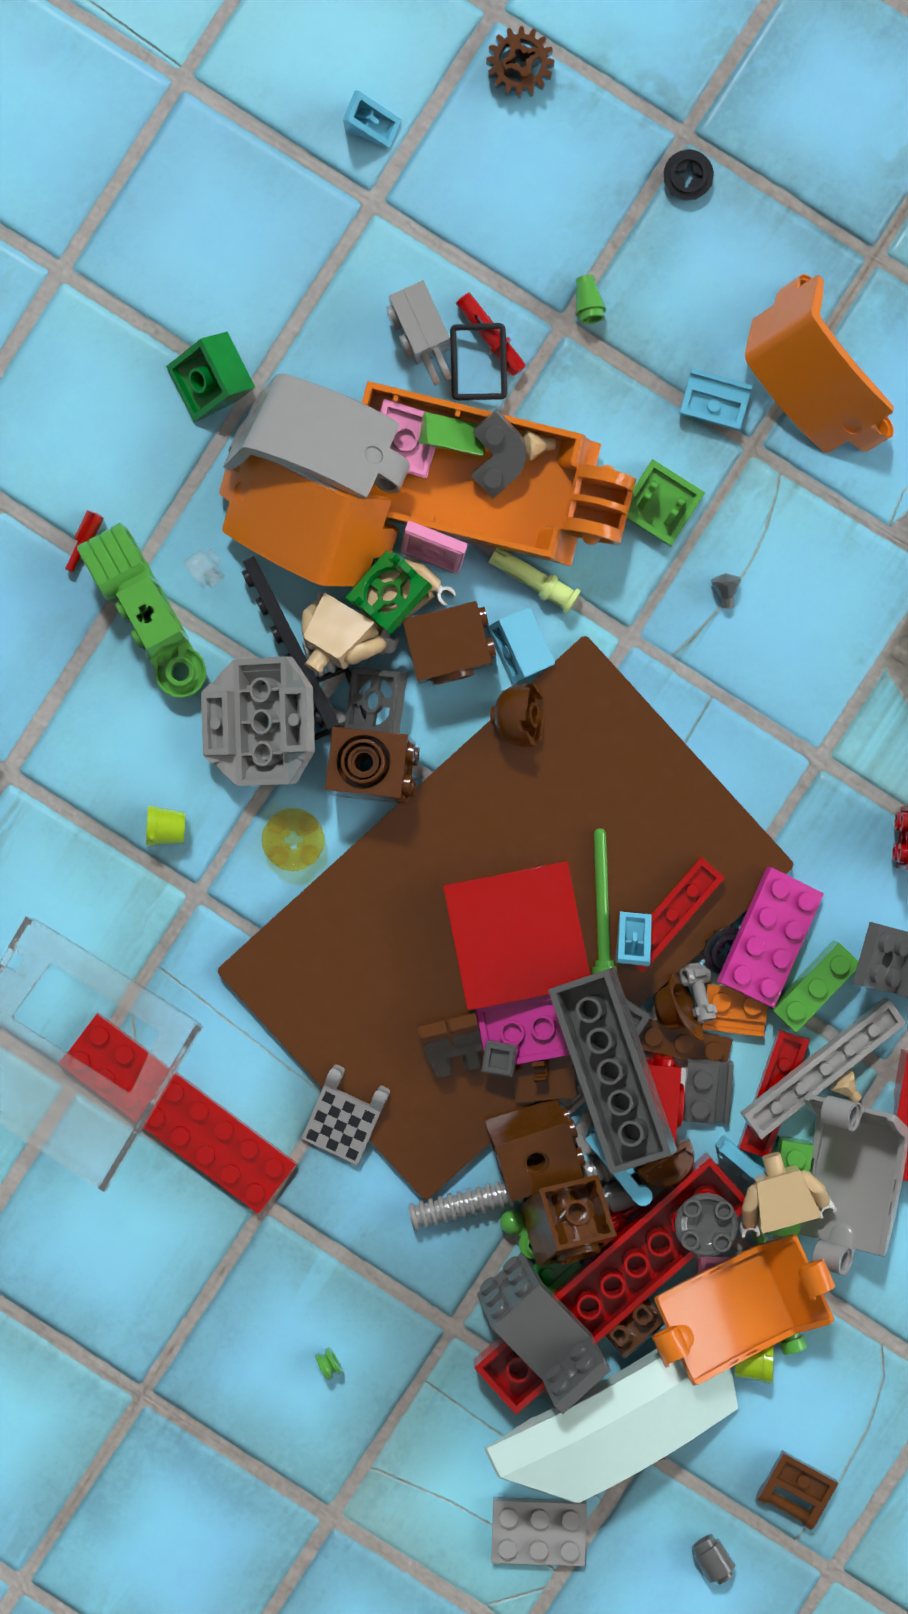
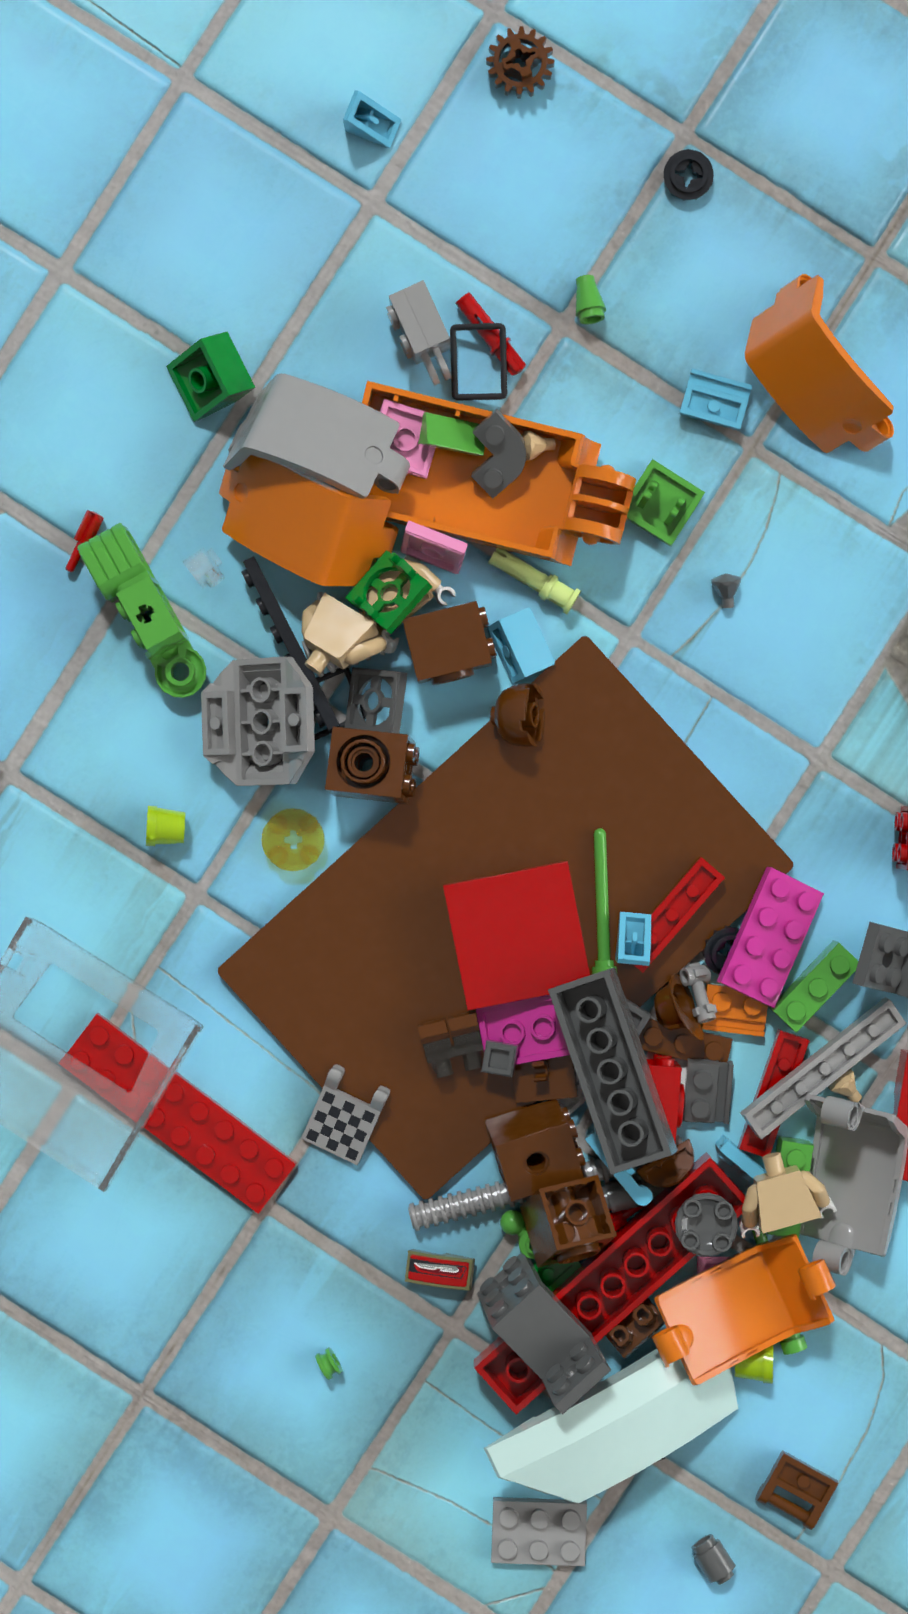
(439, 1270): none -> slope

